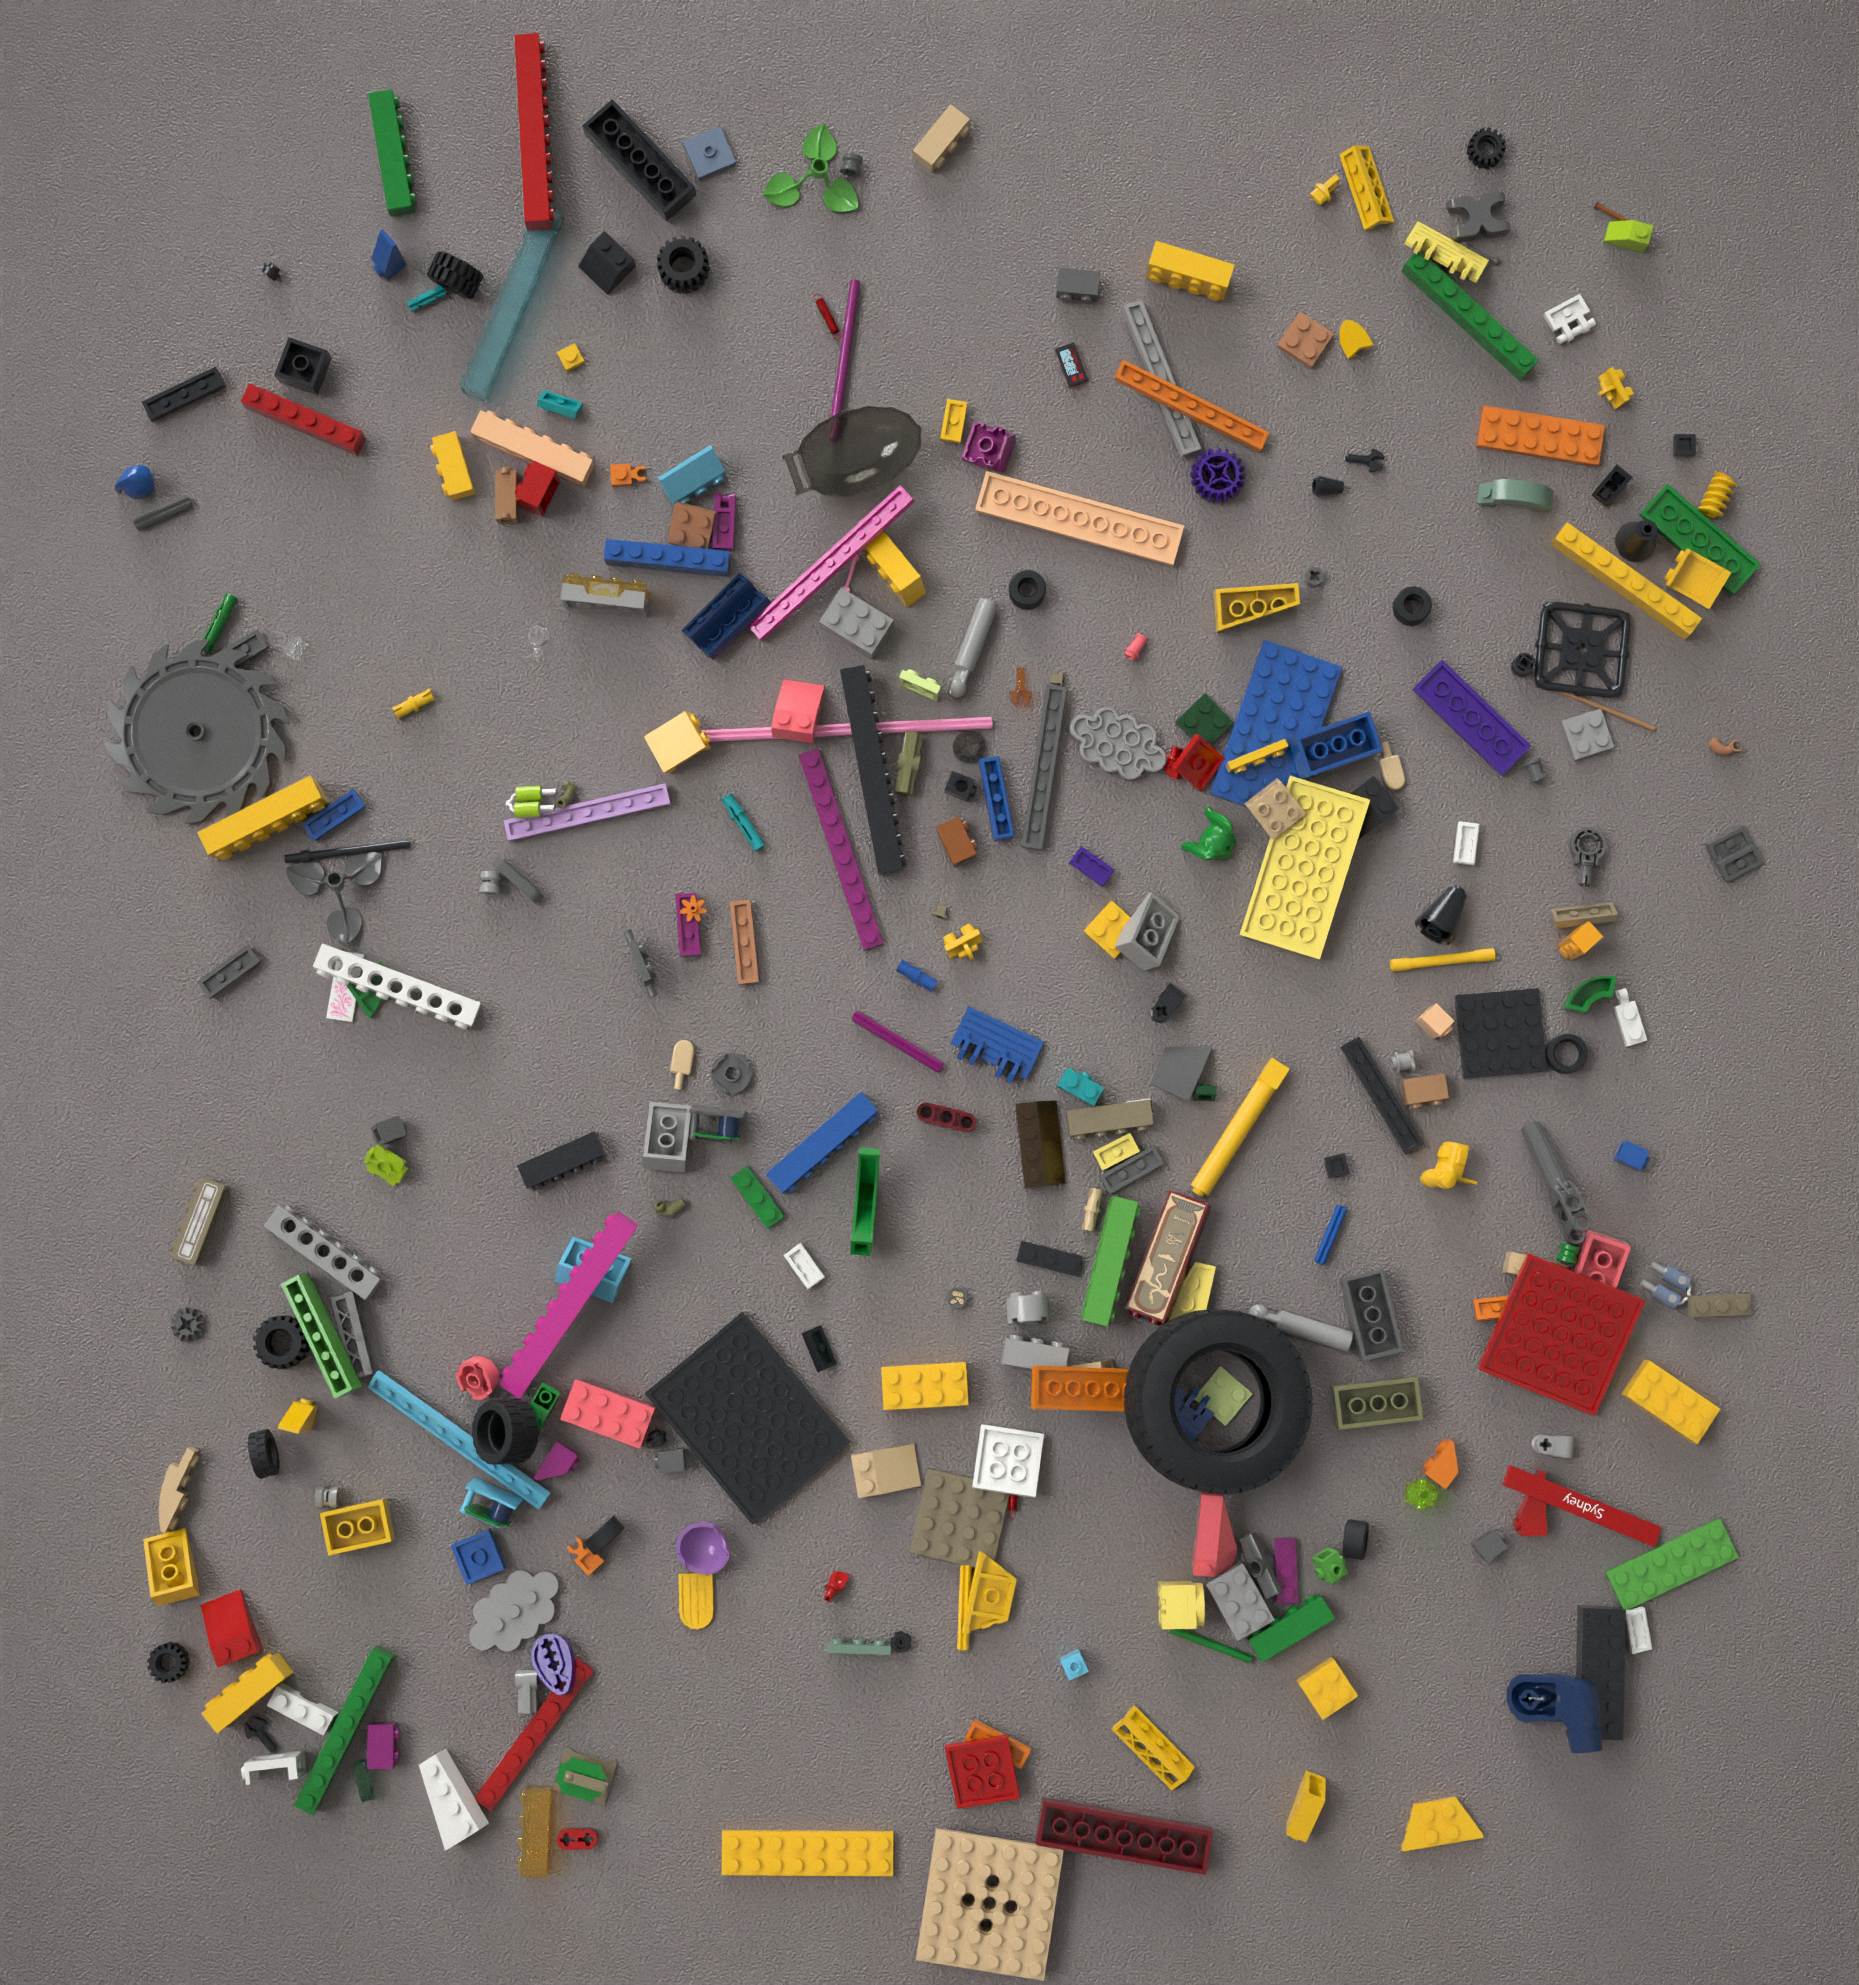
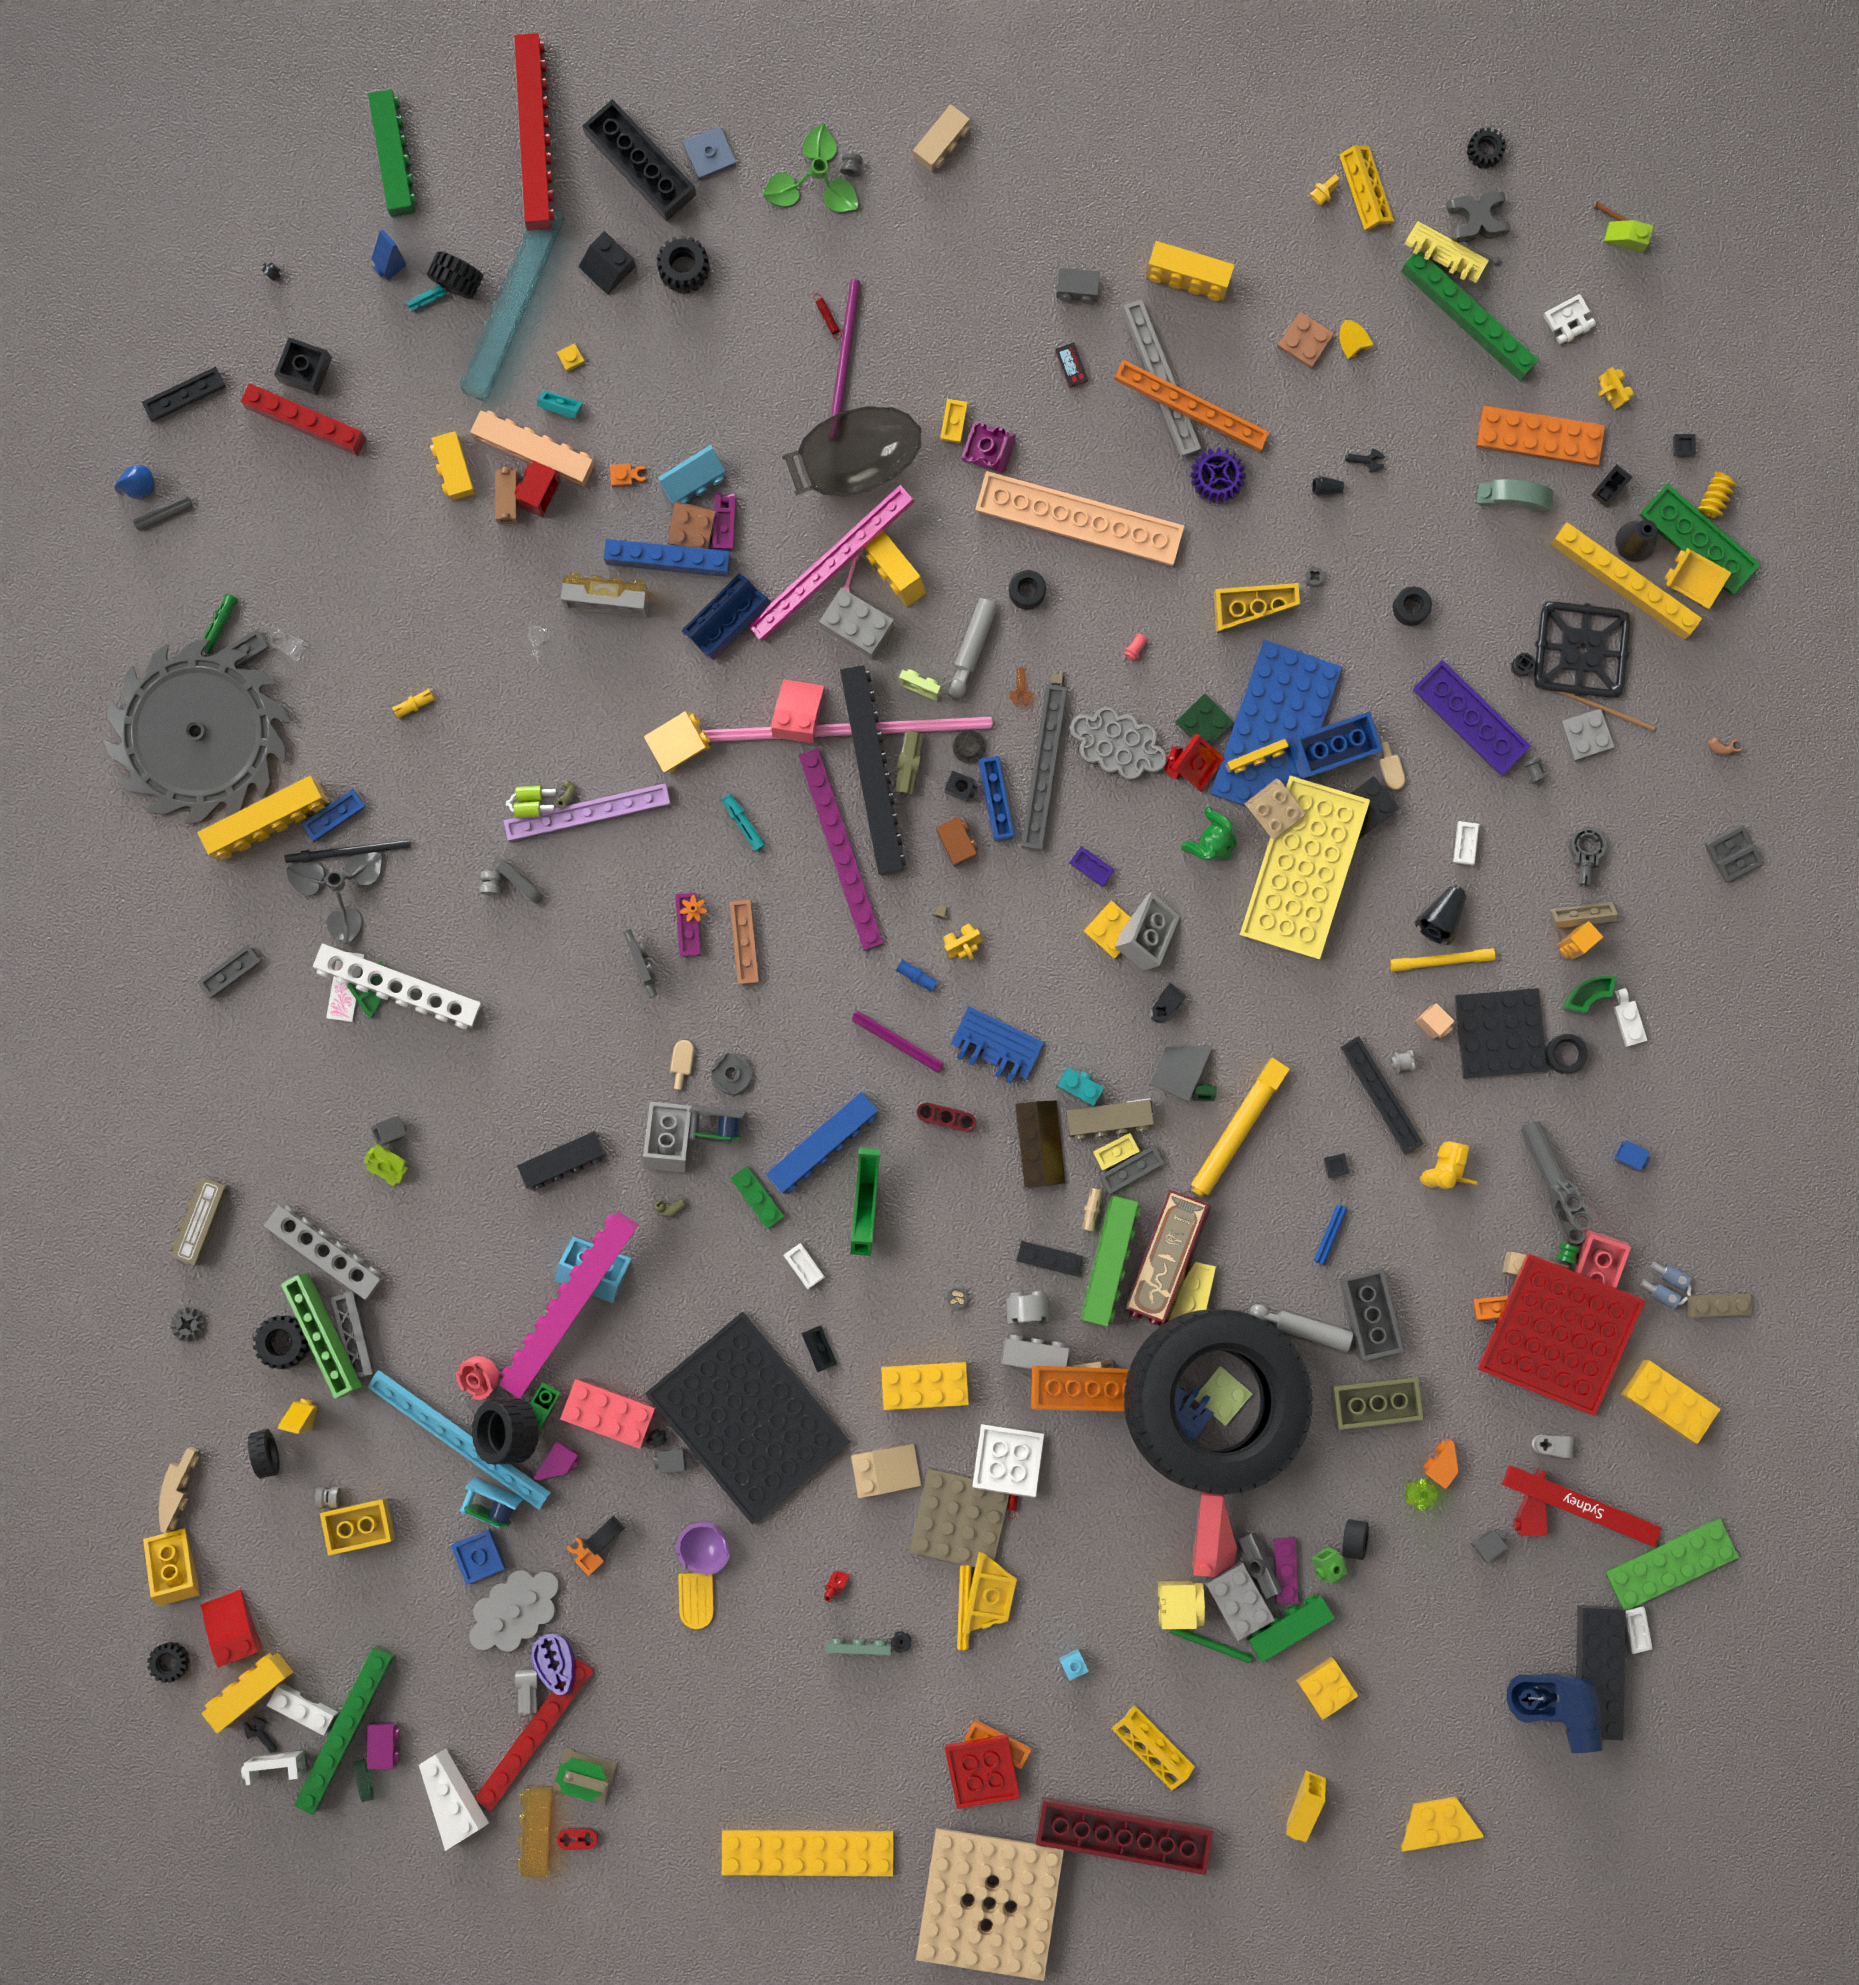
(1424, 1089): medium nougat brick -> none

